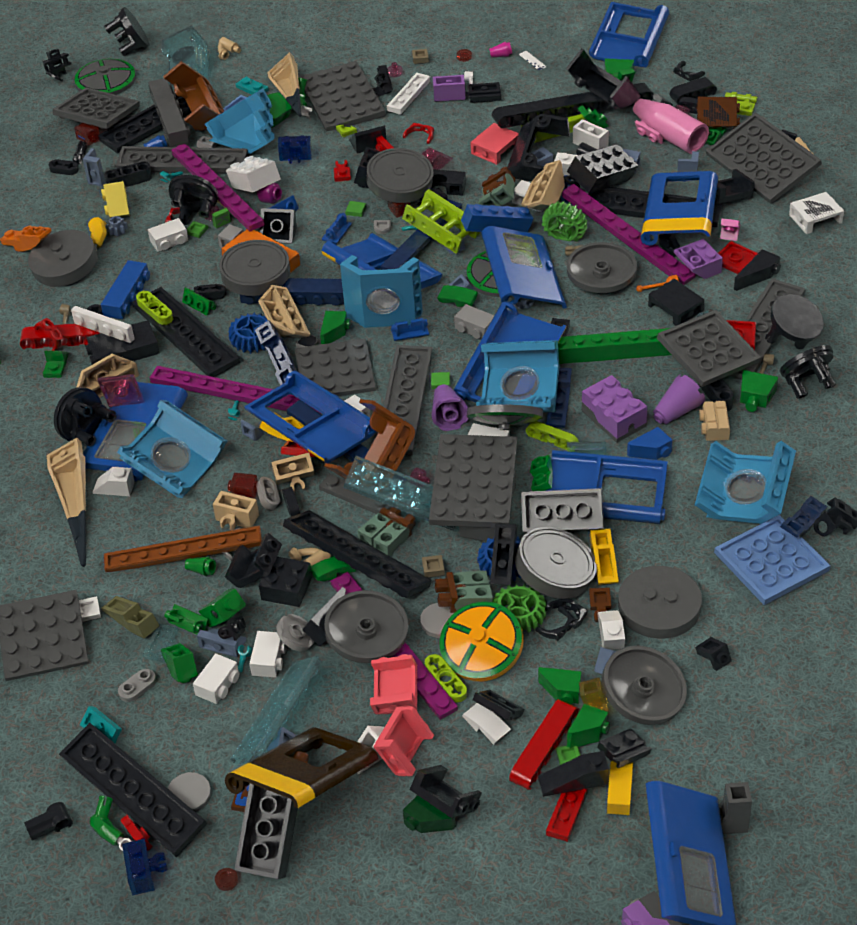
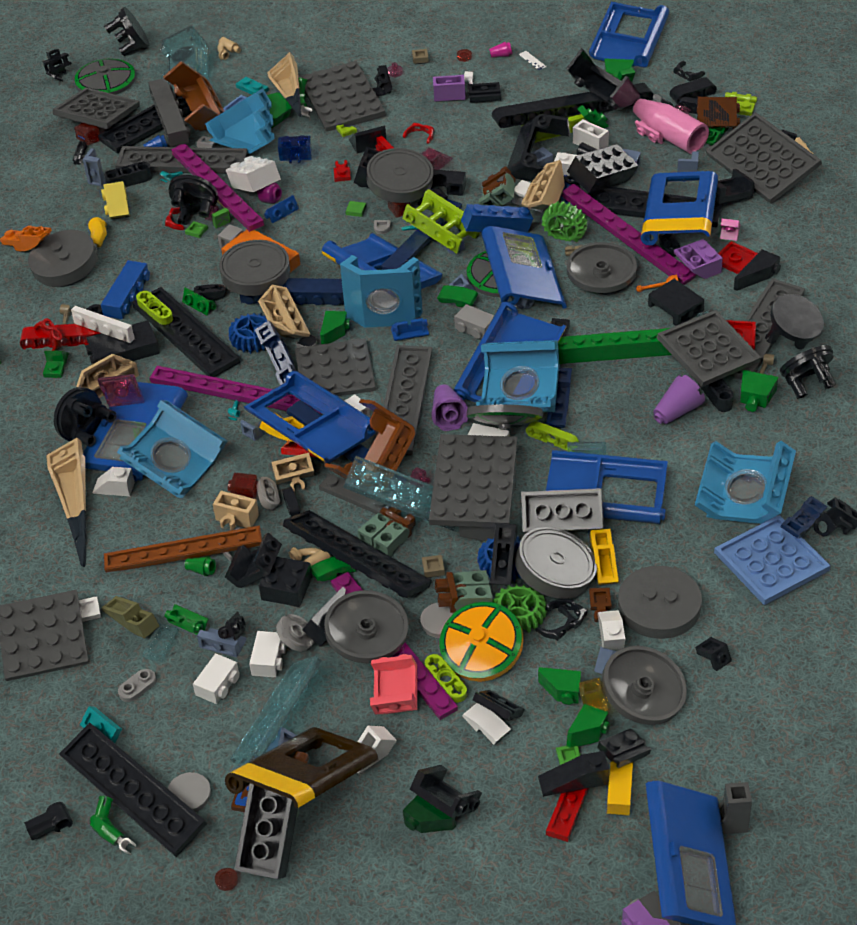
(63, 167): black beam -> none
(116, 226): sand blue gear -> none
(136, 833): red plate -> none
(140, 866): clear blue brick -> none
(168, 235): white brick -> none
(180, 662): green slope -> none
(224, 605): green torso -> none
(243, 656): teal hand -> none
(279, 224): black slope -> none
(337, 229): blue hinge -> none
(402, 739): coral panel -> none
(408, 93): white plate -> none
(439, 379): bright green tile -> none
(493, 143): coral panel -> none
(542, 473): green slope -> none
(543, 743): red beam -> none
(614, 409): medium lavender piece -> none
(650, 445): blue slope -> none
(715, 421): tan brick -> none
(815, 209): white panel -> none

